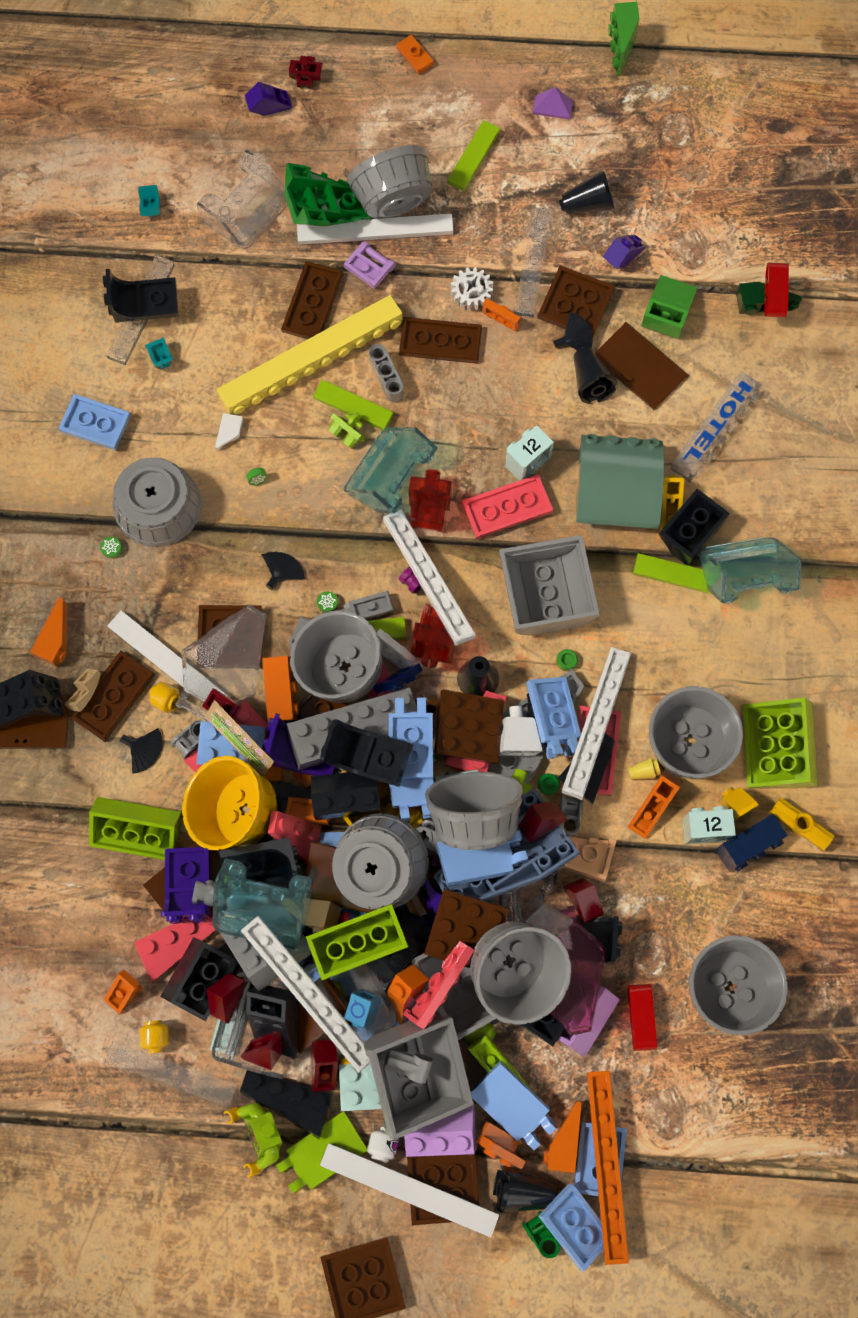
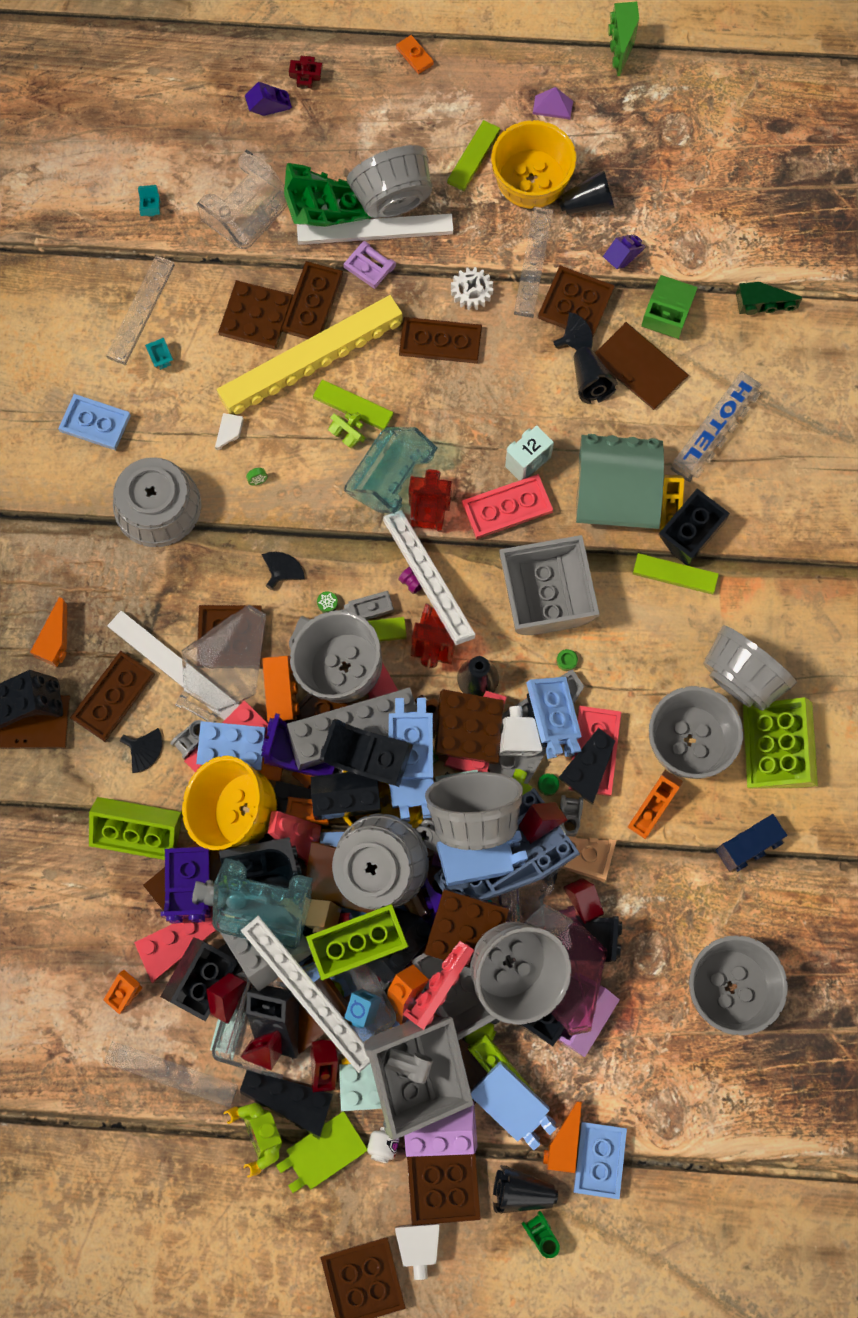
(86, 686): tan slope -> none
(111, 547): bright green tile -> none
(140, 299): black bracket -> none
(154, 1036): yellow head -> none
(164, 697): yellow head -> none
(228, 704): dark red slope -> none
(238, 738): sticker -> none
(255, 314): none -> reddish brown plate
(386, 381): light grey beam -> none
(395, 652): white hinge -> none
(396, 680): clear blue plate -> none
(409, 1190): white tile -> none
(418, 1247): none -> white torso
(500, 1144): orange bracket -> none
(501, 314): orange plate -> none
(535, 150): none -> yellow piece
(574, 1226): light blue plate -> none
(596, 723): white tile -> none
(607, 1168): orange plate -> none
(642, 1017): red beam -> none
(645, 770): light yellow cone -> none
(708, 826): light aqua brick -> none
(739, 801): yellow slope -> none
(746, 670): none -> light grey piece
(750, 565): clear light blue windscreen -> none
(776, 290): red beam -> none
(813, 832): yellow piece -> none

